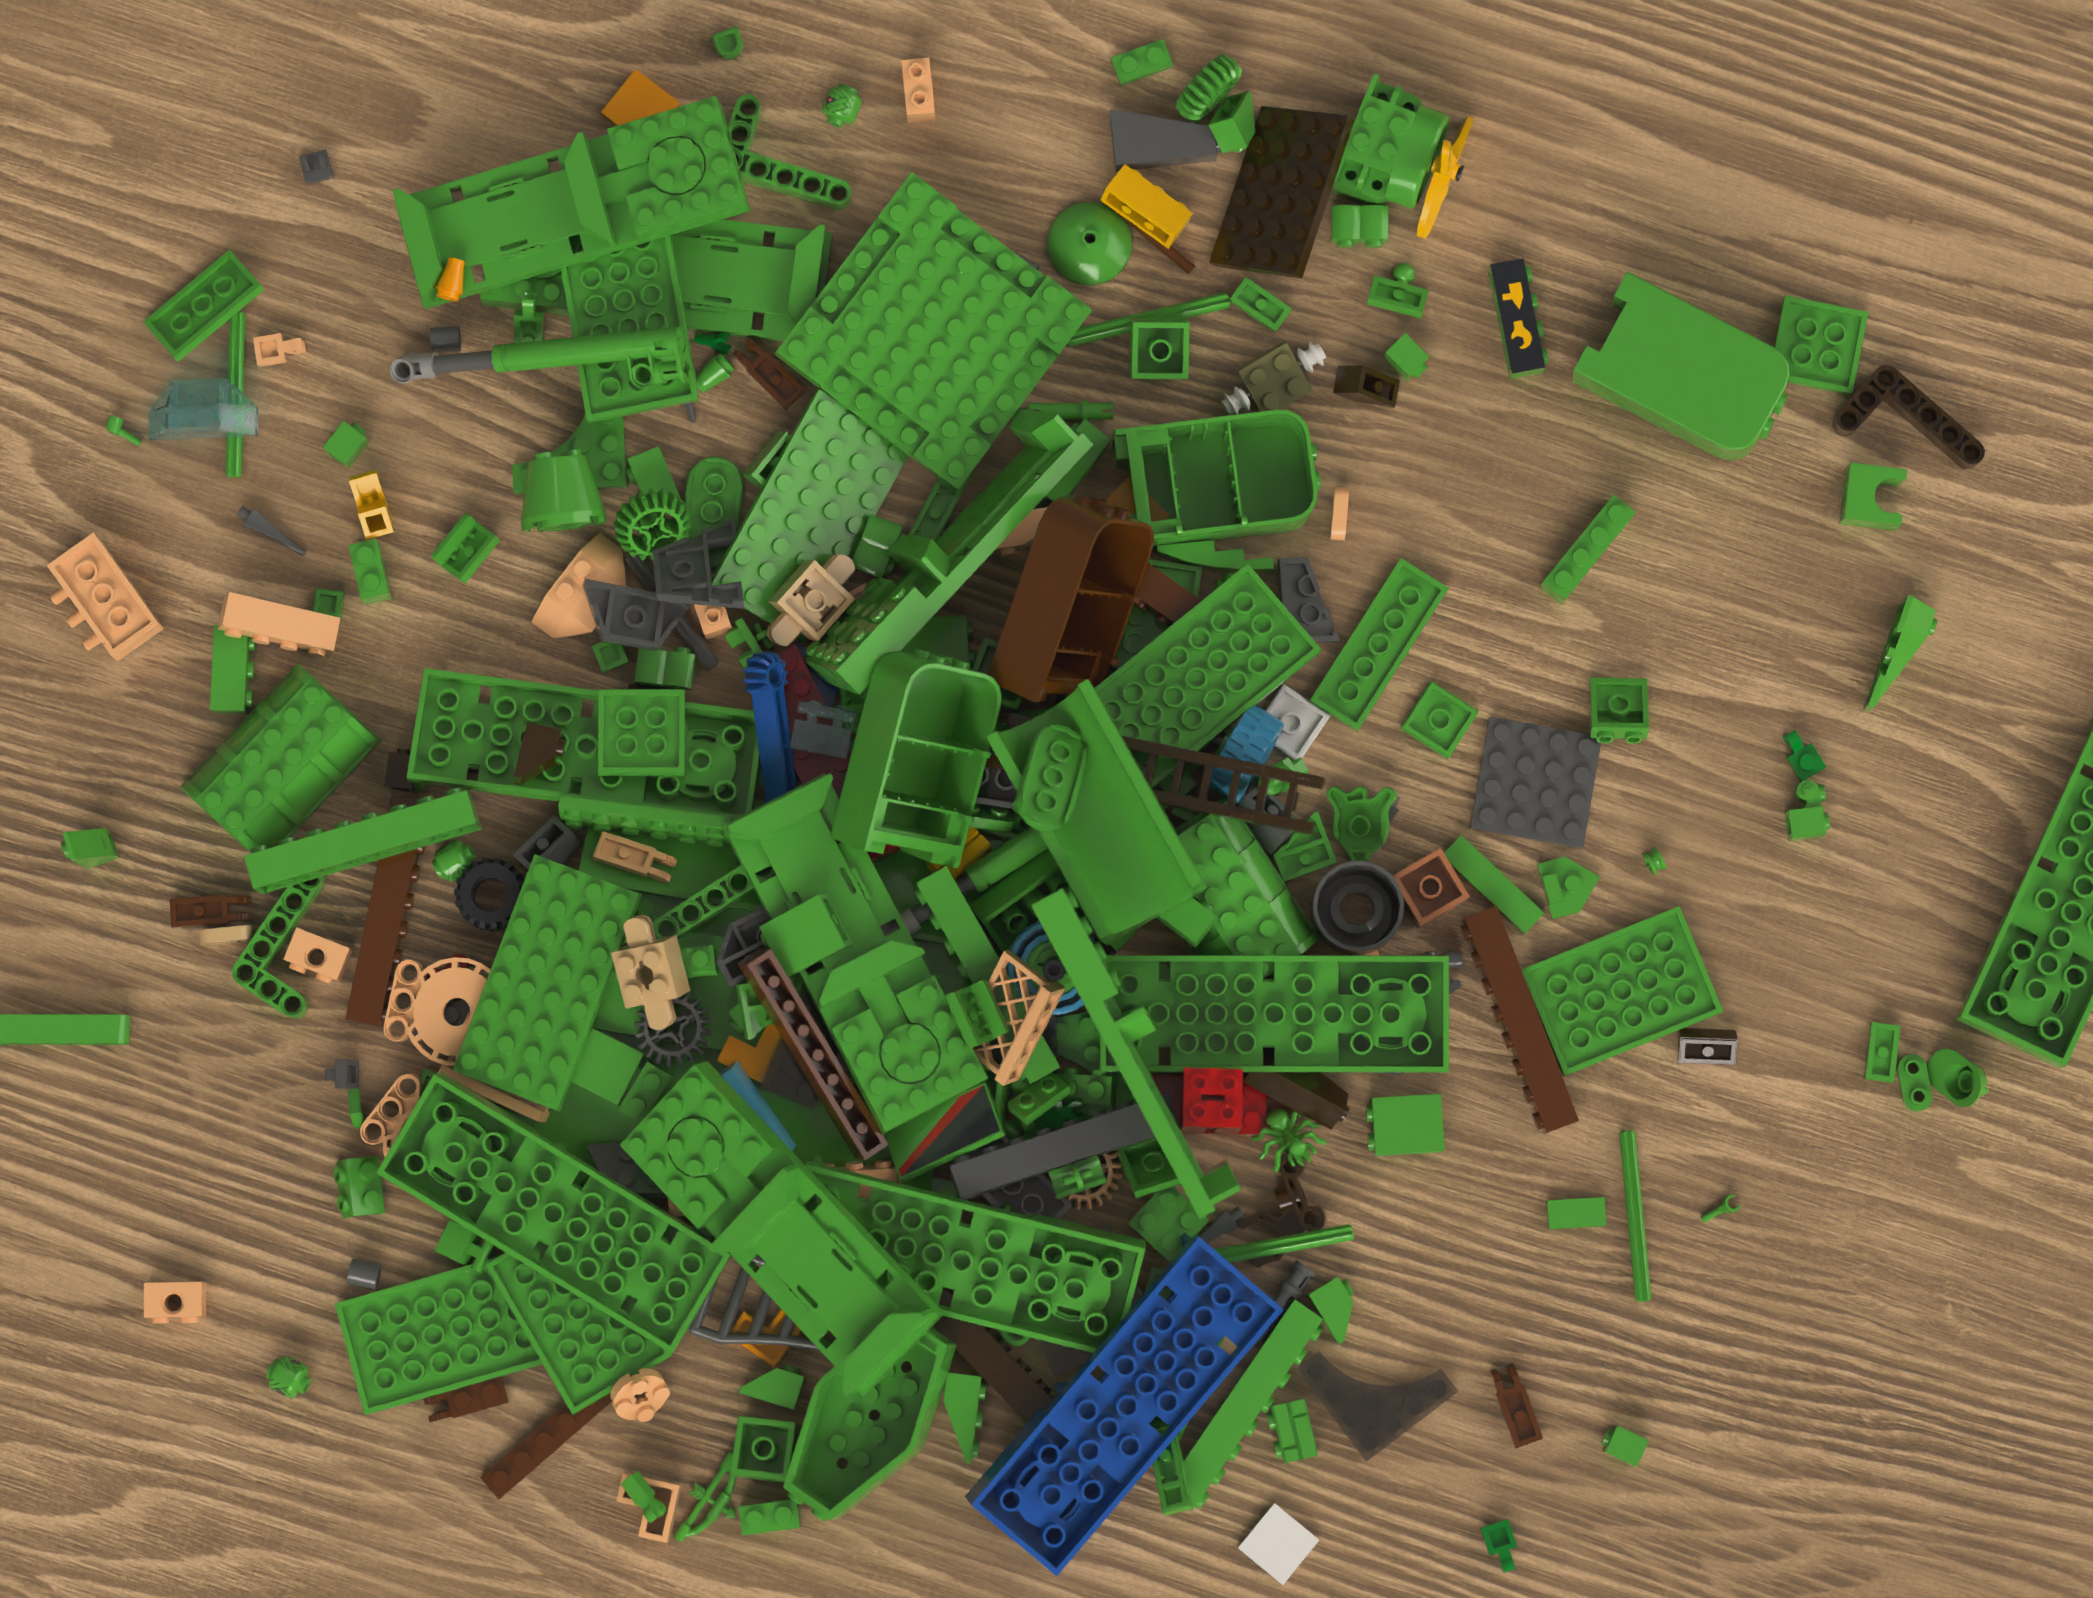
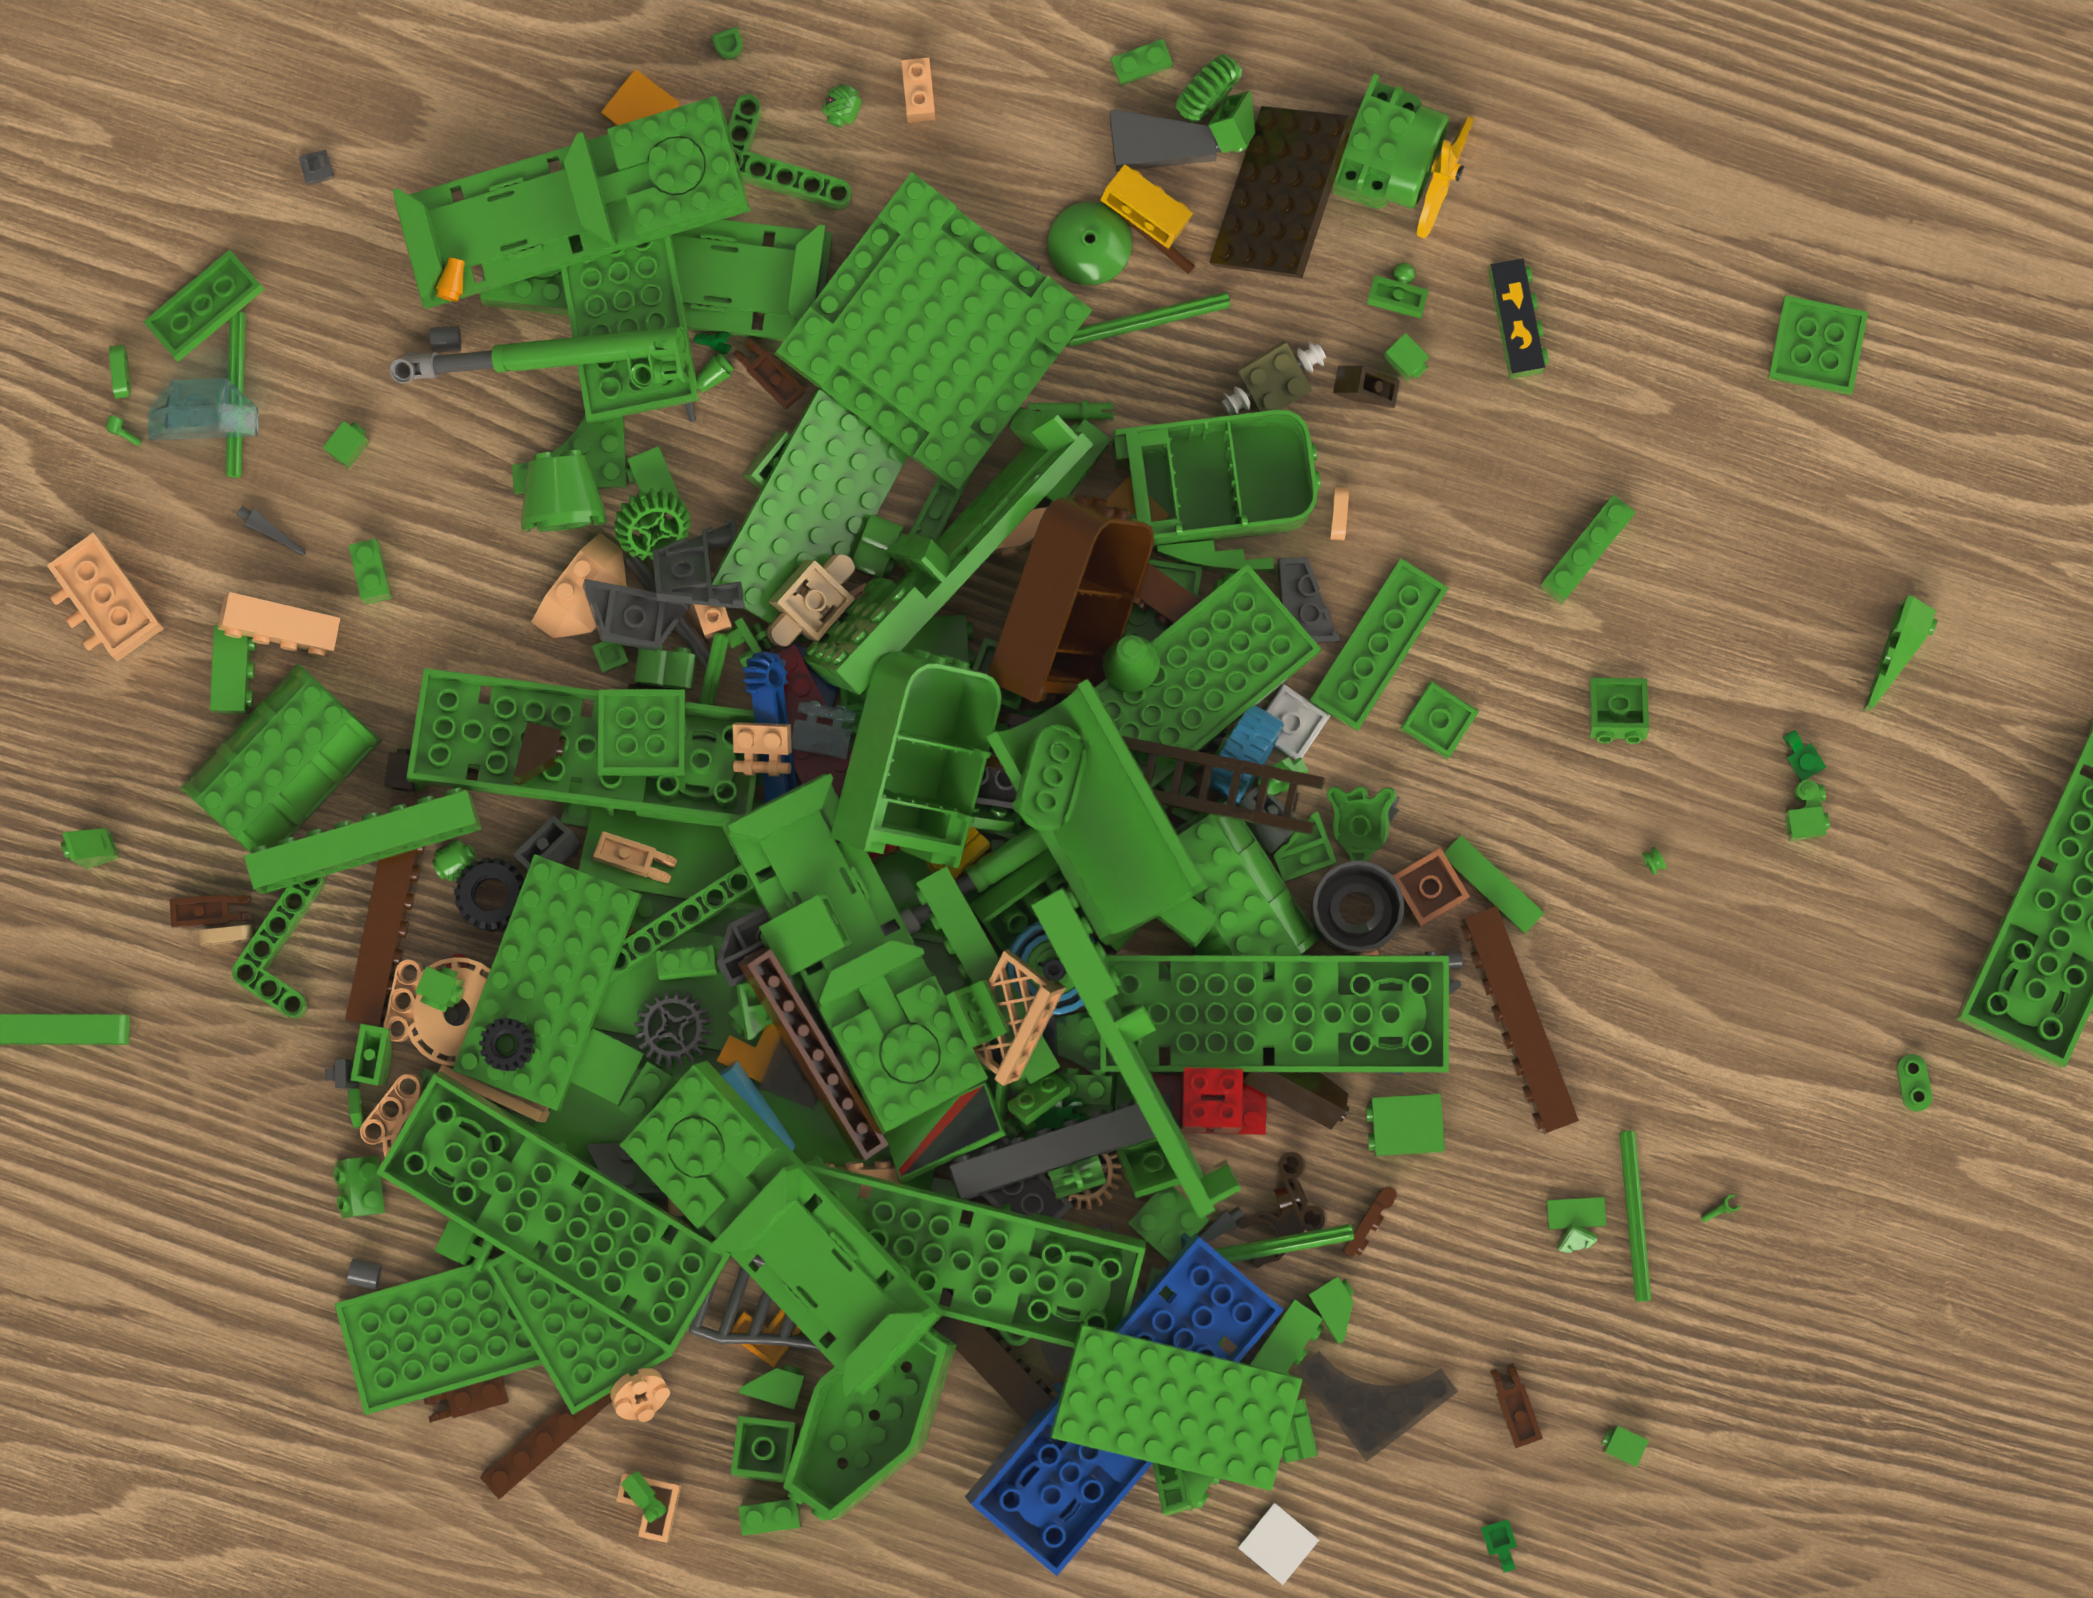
(120, 371): none -> bright green beam
(158, 1295): light nougat brick -> none
(273, 349): light nougat plate -> none
(288, 1377): bright green head -> none
(305, 943): light nougat brick -> none
(328, 602): bright green tile -> none
(371, 504): yellow brick -> none
(372, 1055): none -> bright green slope
(440, 988): none -> bright green brick
(465, 548): bright green bracket -> none
(524, 1047): none -> black tyre
(528, 322): bright green plate -> none
(638, 819): bright green plate -> none
(662, 969): tan brick -> none
(703, 1495): bright green piece -> none
(713, 497): bright green tile -> none
(714, 668): none -> bright green axle
(762, 739): none -> light nougat plate
(961, 1402): bright green slope -> none
(1131, 663): none -> bright green cone
(1158, 348): bright green brick -> none
(1175, 1407): none -> bright green plate
(1260, 305): bright green plate -> none
(1287, 1137): bright green animal -> none
(1289, 1290): dark grey pin -> none
(1359, 225): bright green brick -> none
(1371, 1220): none -> reddish brown hinge
(1535, 783): dark grey plate -> none
(1565, 886): bright green plate -> none
(1576, 1239): none -> bright green tile
(1621, 991): bright green plate -> none
(1686, 371): bright green piece -> none
(1707, 1046): dark brown slope -> none
(1858, 496): bright green piece -> none
(1882, 1052): bright green plate -> none
(1910, 413): dark brown beam -> none
(1957, 1077): bright green piece -> none

